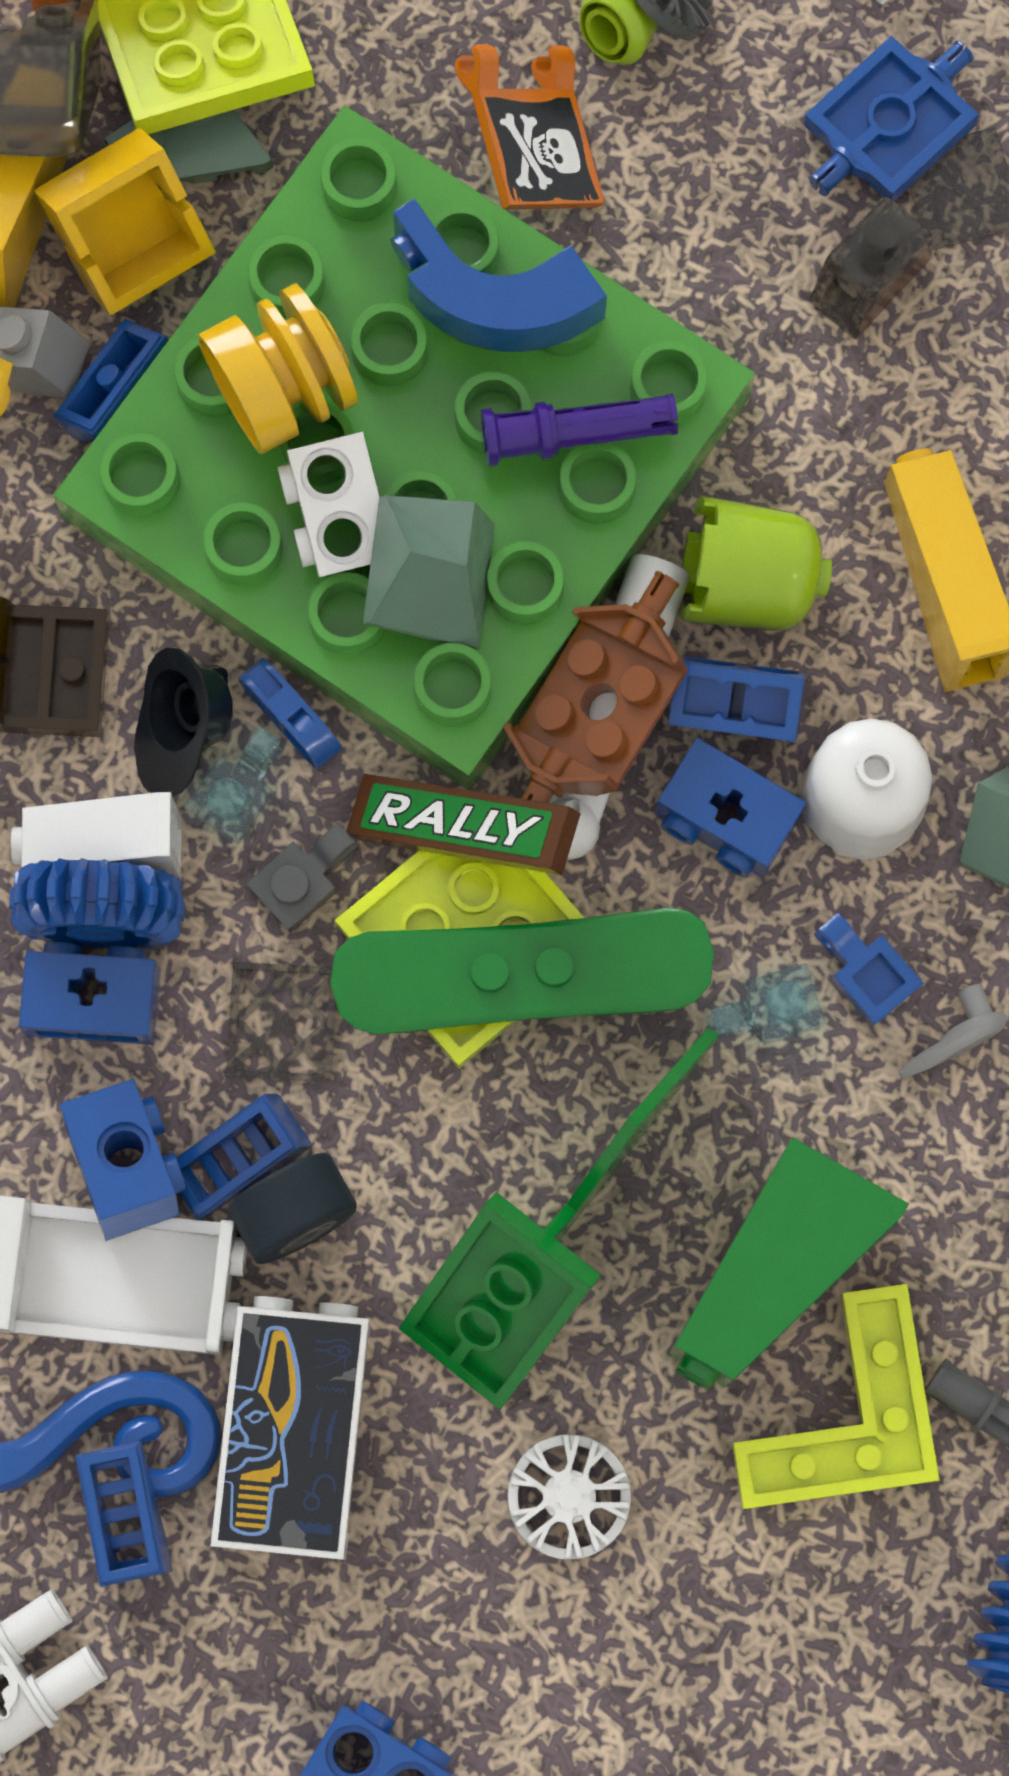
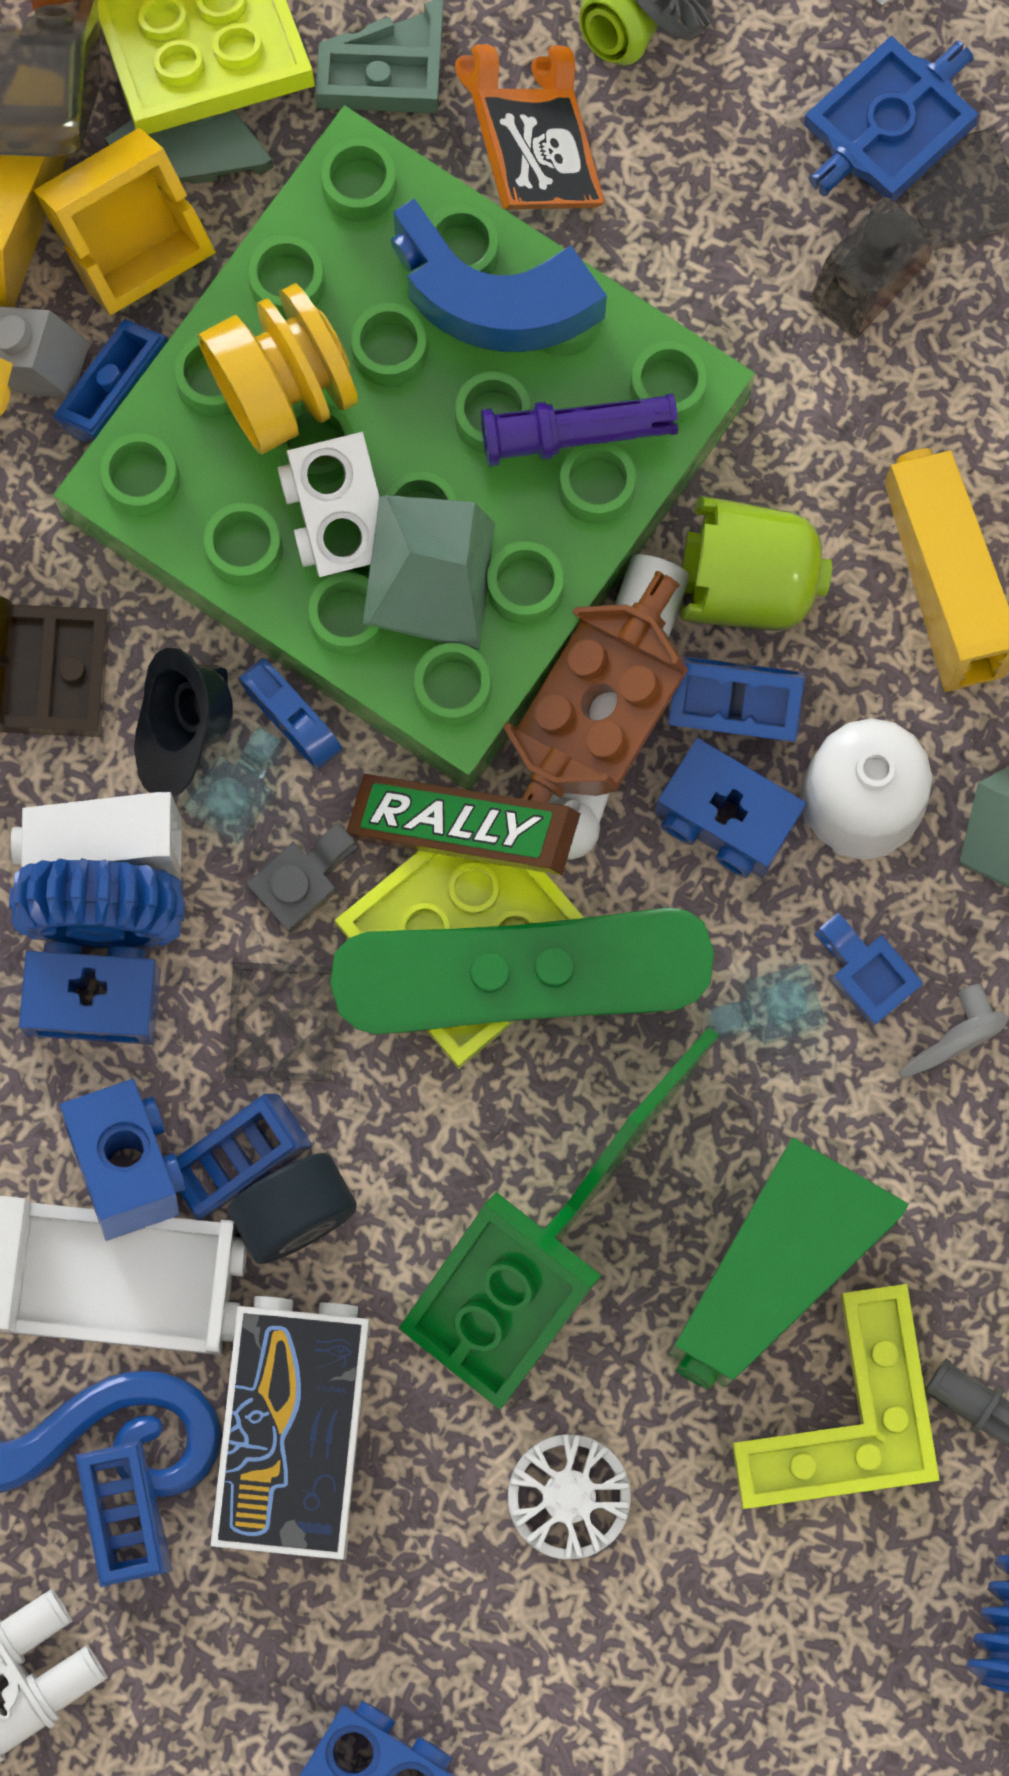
(384, 65): none -> sand green wing

